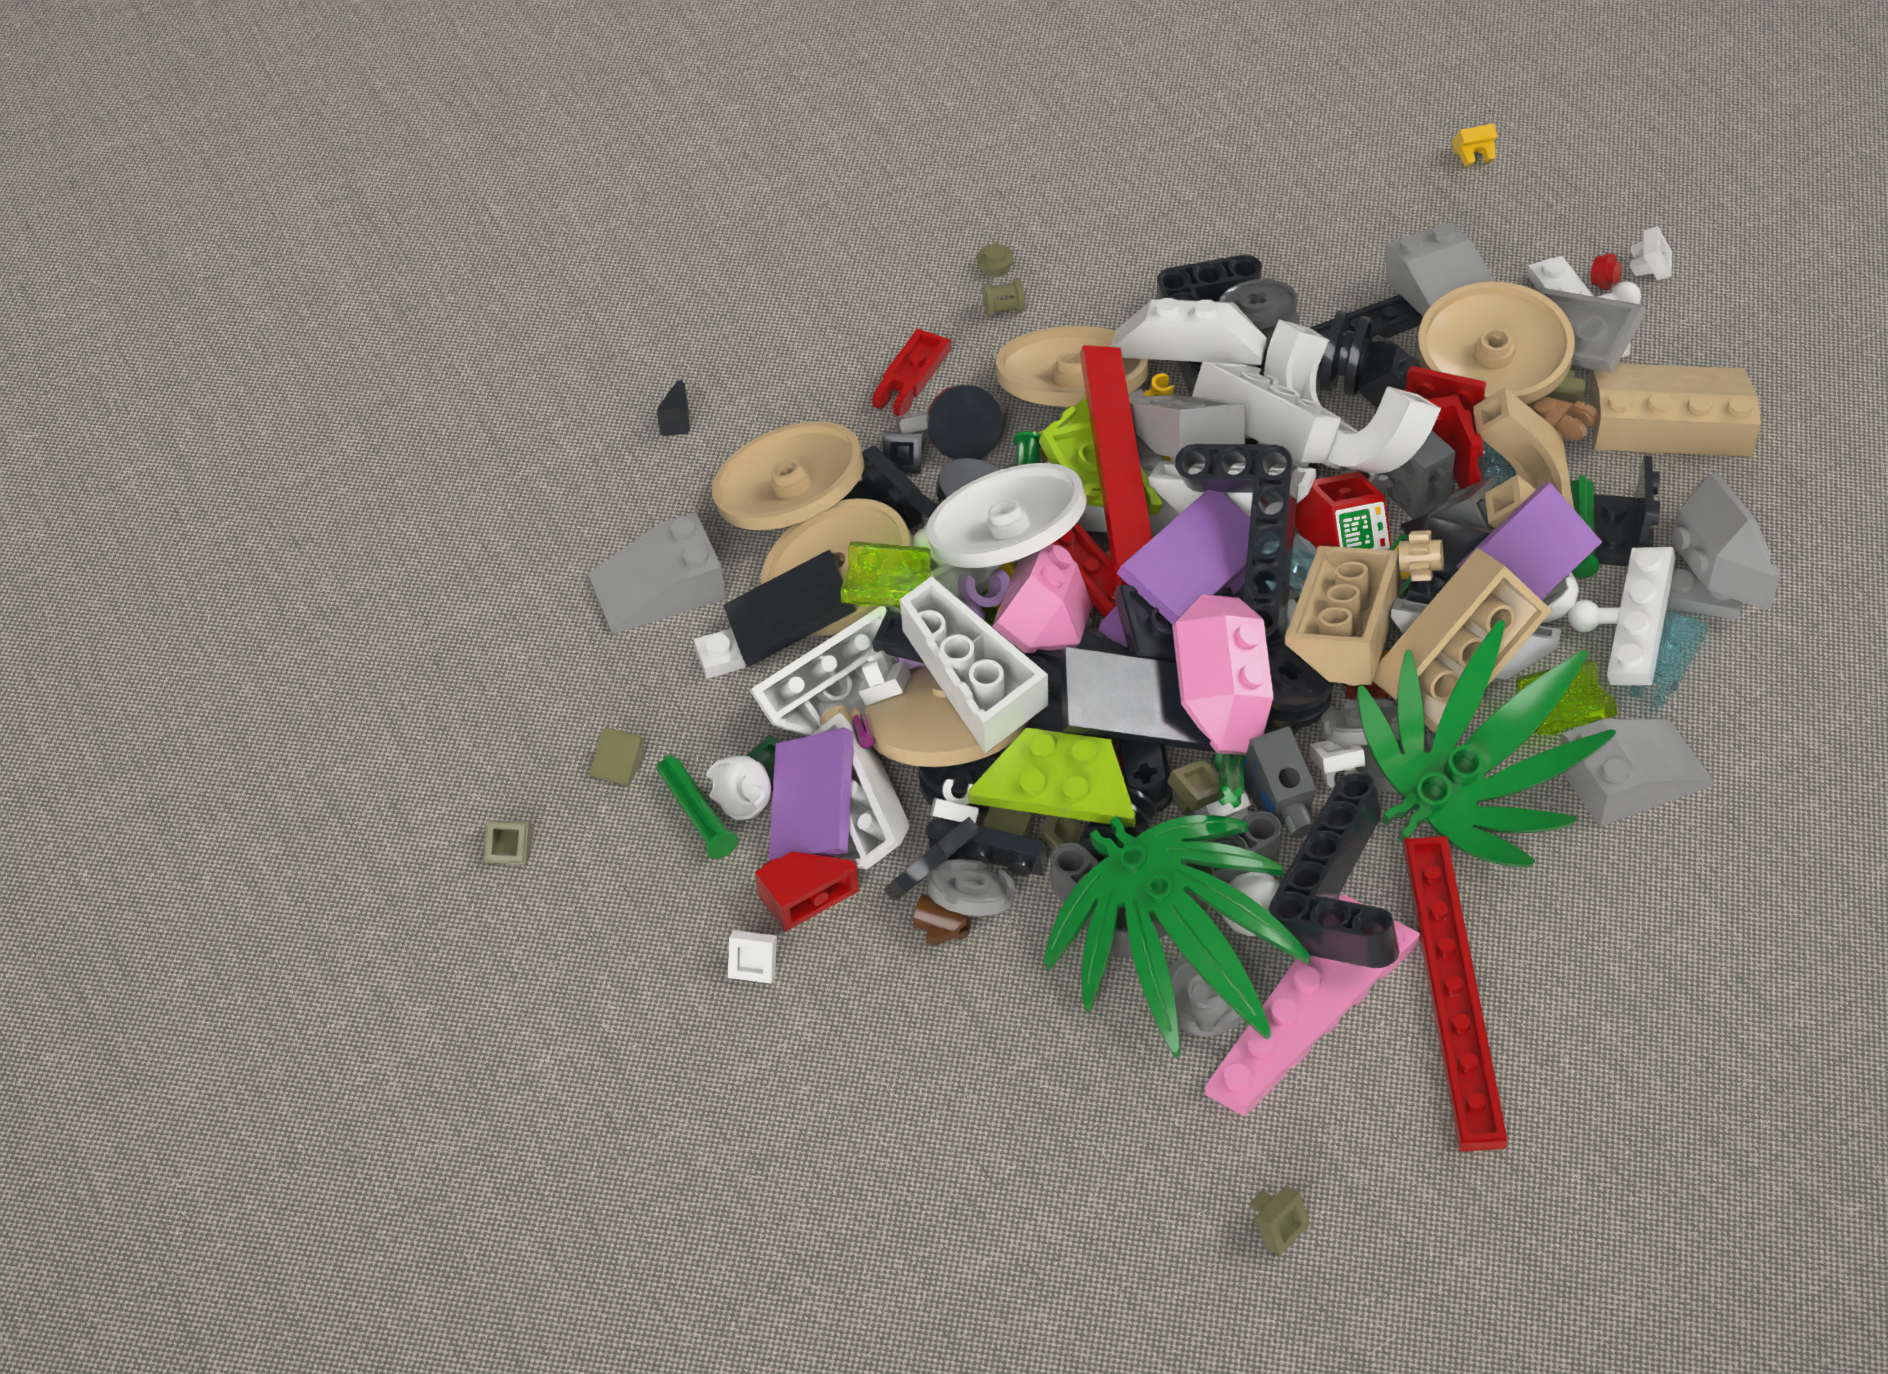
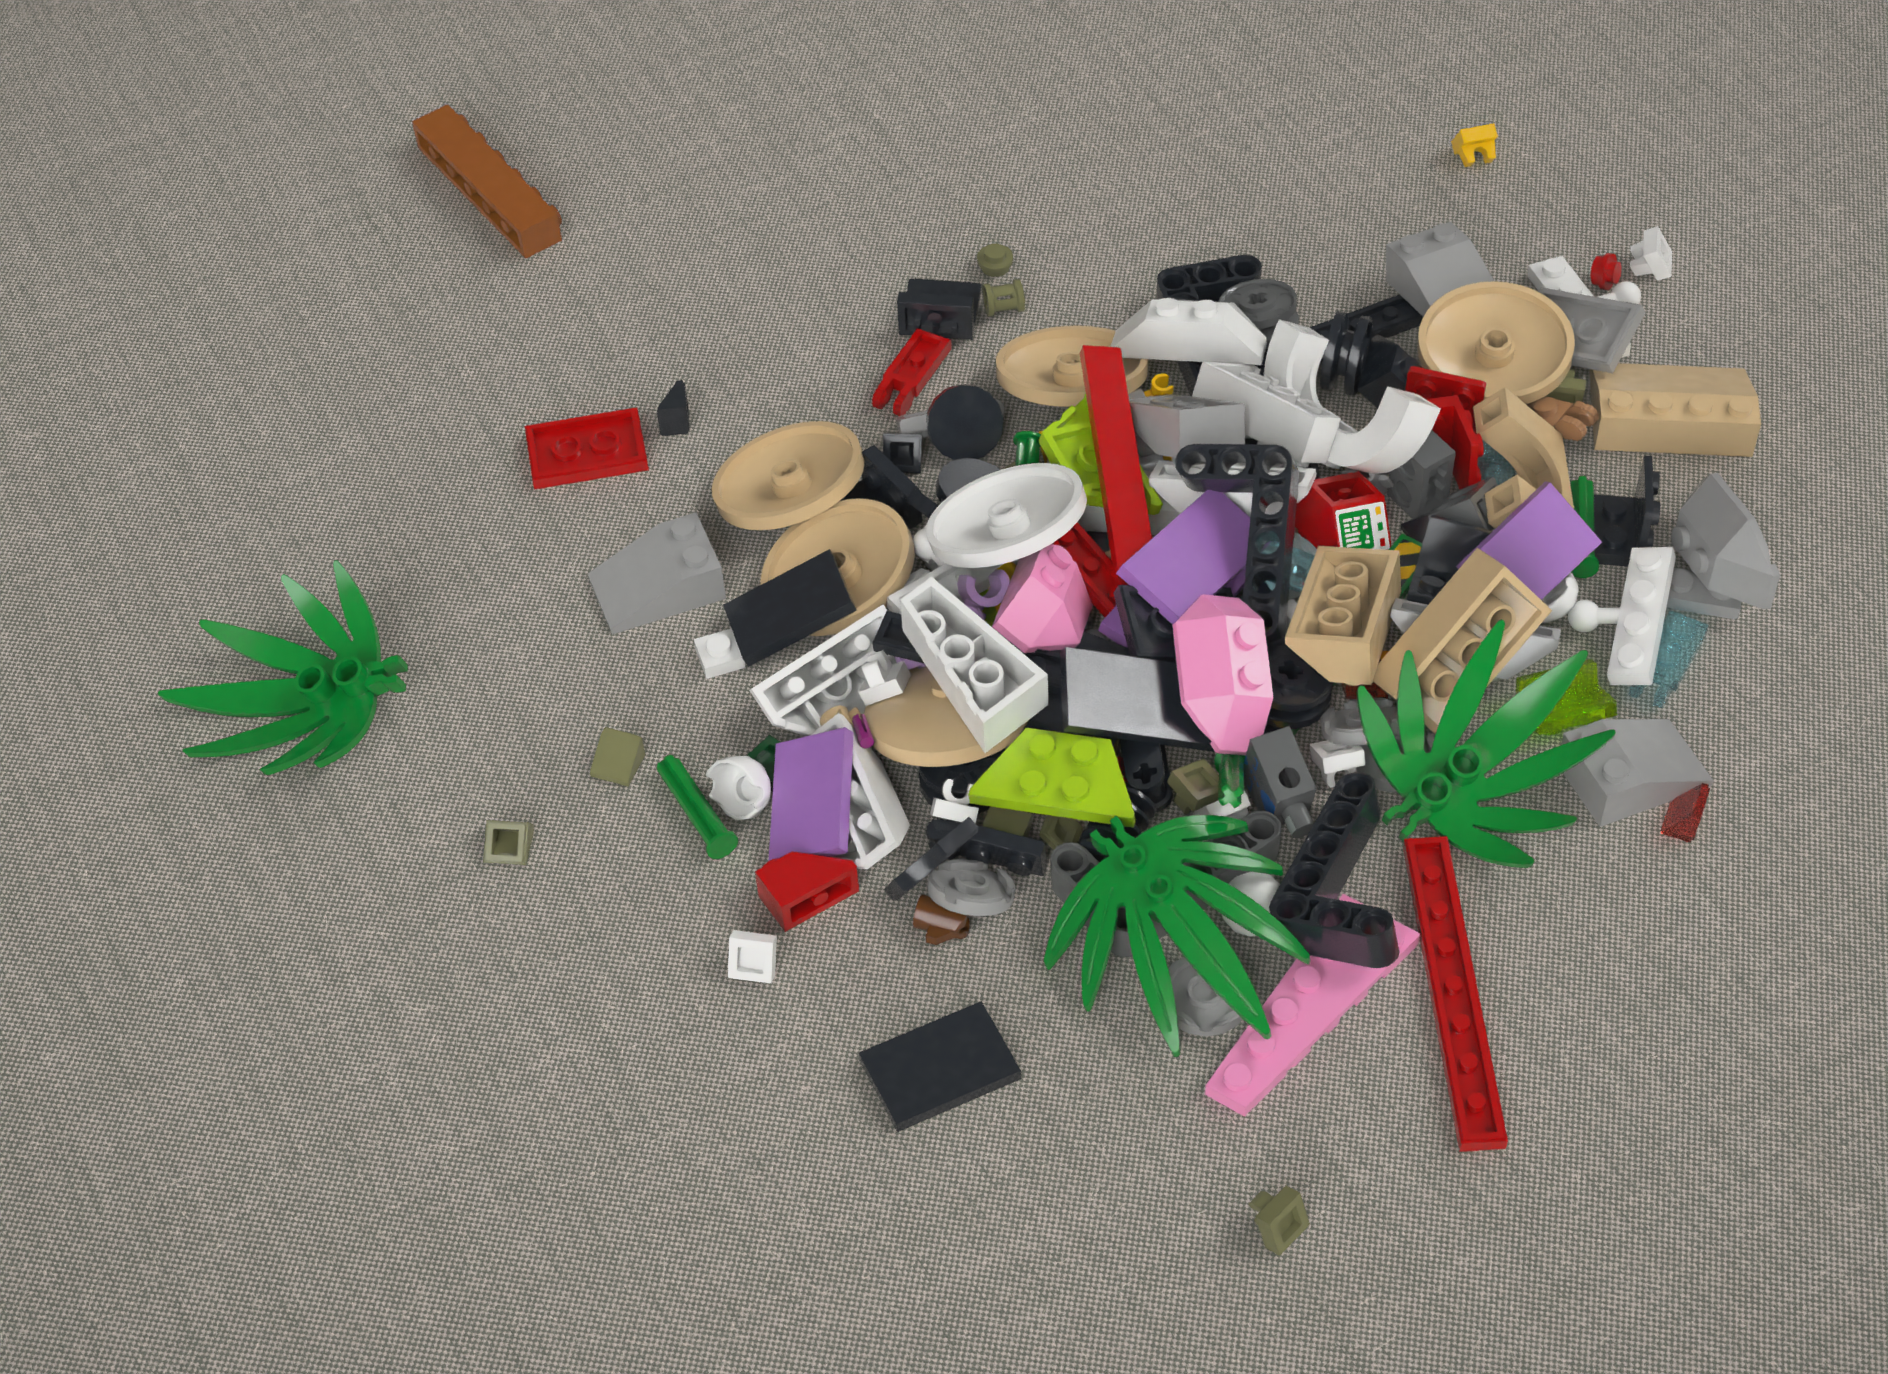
(324, 692): none -> green plant
(488, 181): none -> dark orange brick
(586, 448): none -> red tile
(883, 573): clear neon green bracket -> none
(939, 308): none -> black bracket
(939, 1066): none -> black tile
(1421, 555): tan gear -> none
(1686, 813): none -> clear red slope

